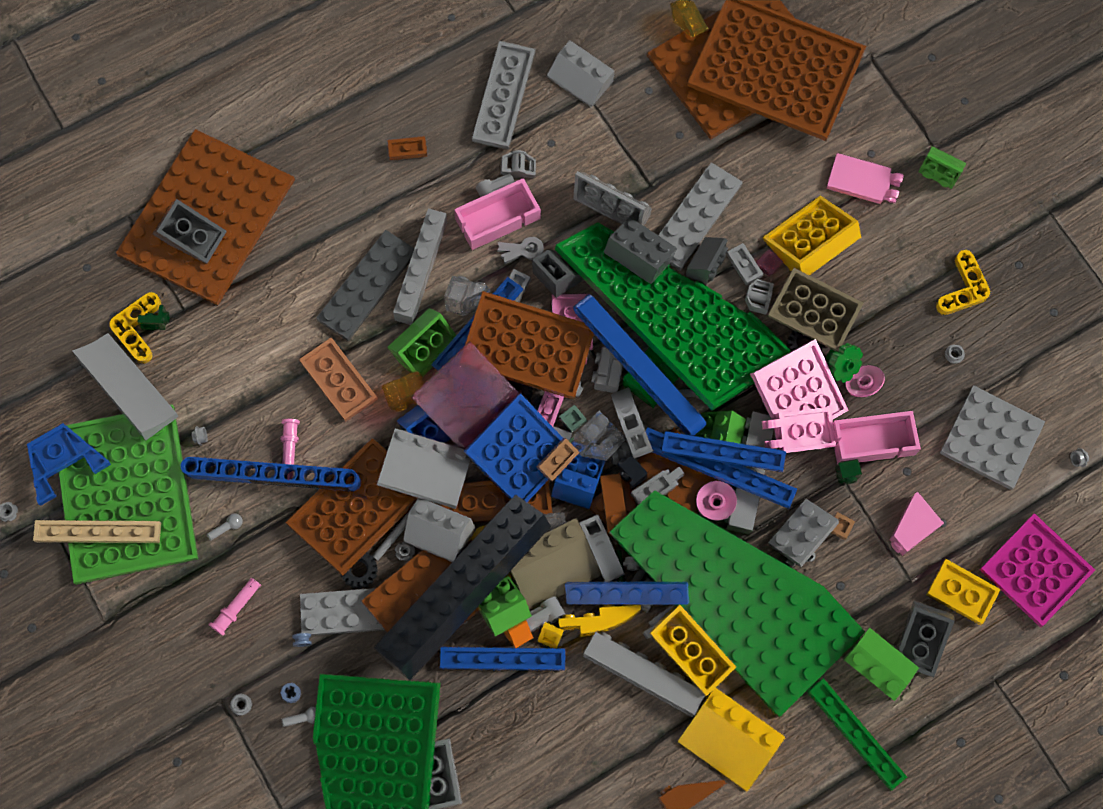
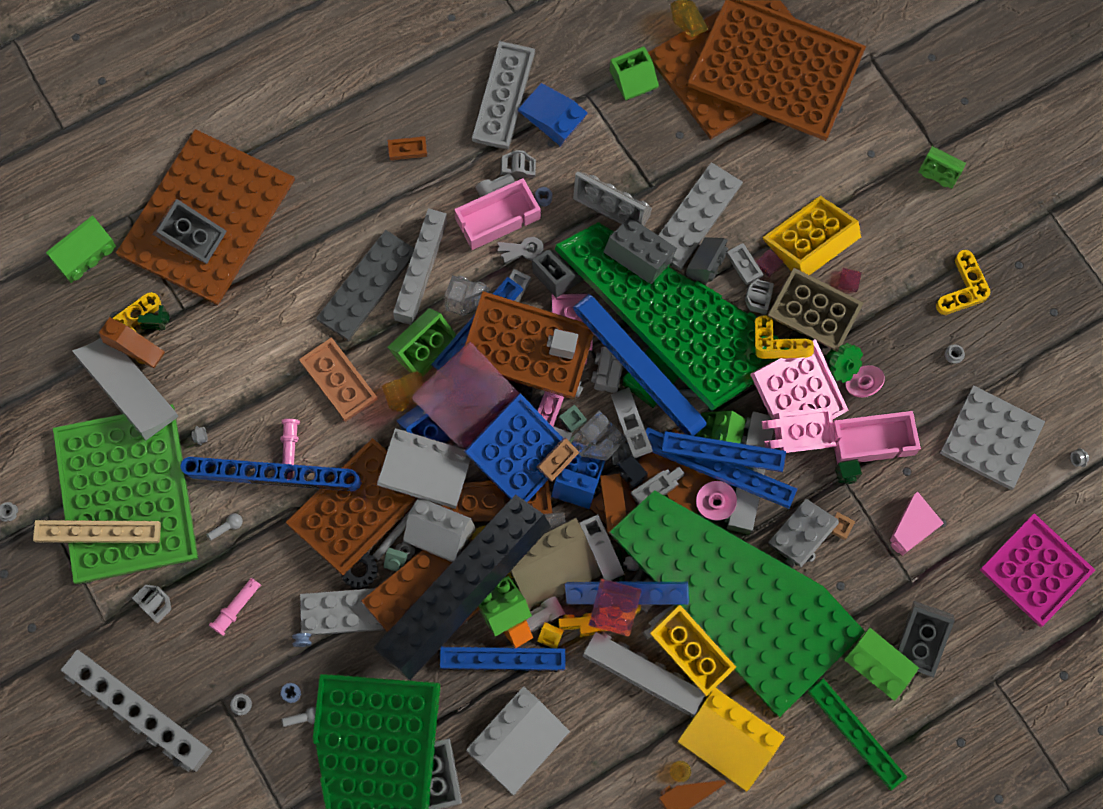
(56, 452): blue wing -> none
(80, 663): none -> light grey brick
(81, 249): none -> bright green slope
(130, 342): none -> dark orange slope
(153, 602): none -> light grey piece
(395, 559): none -> sand green plate
(518, 740): none -> light grey slope
(543, 191): none -> sand blue bush
(553, 113): none -> blue slope
(562, 344): none -> light grey brick
(581, 74): light grey slope -> none
(615, 607): none -> clear pink brick
(634, 73): none -> bright green slope
(680, 771): none -> clear yellow plate
(803, 347): none -> yellow beam
(849, 280): none -> clear pink plate
(863, 179): bright pink tile -> none
(963, 592): yellow plate -> none

